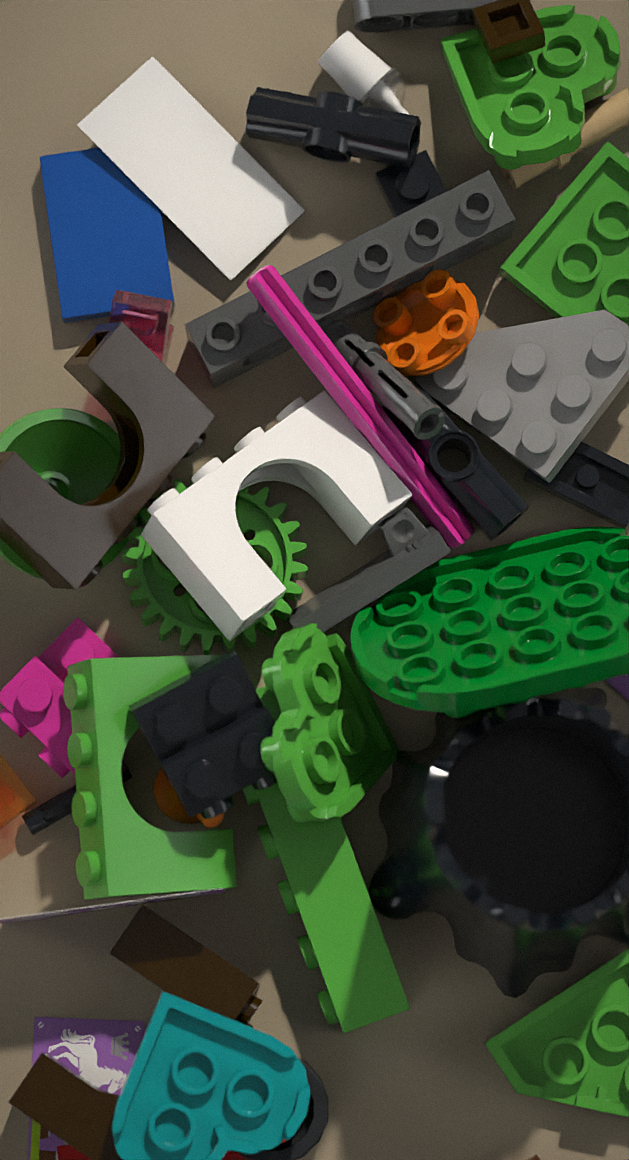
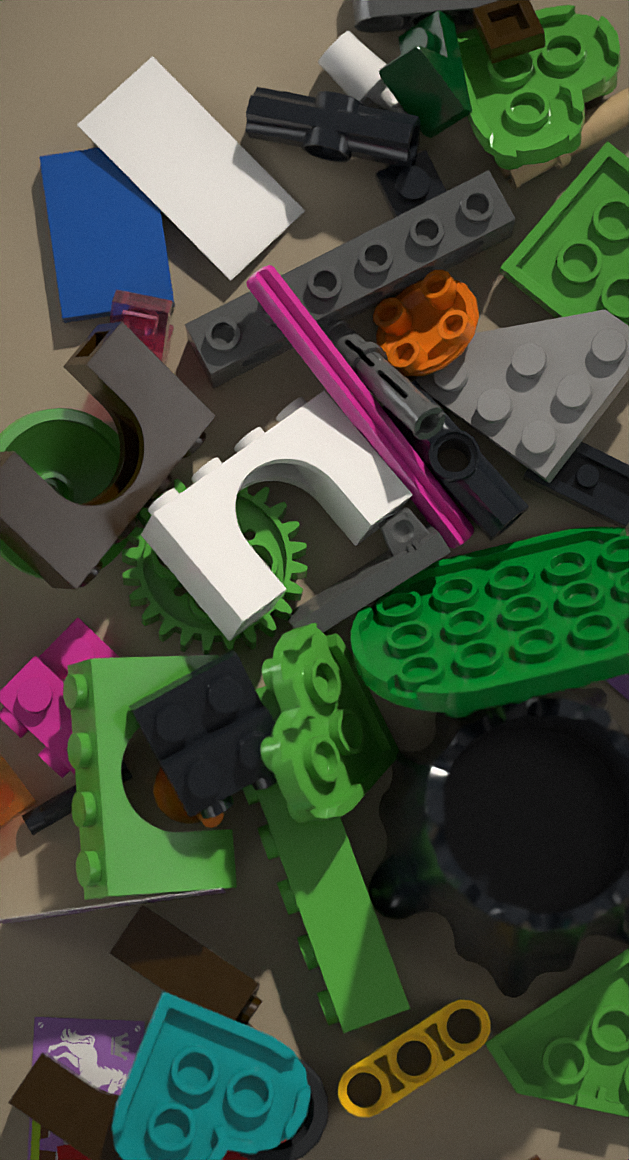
(430, 74): none -> dark green slope
(443, 1055): none -> yellow beam

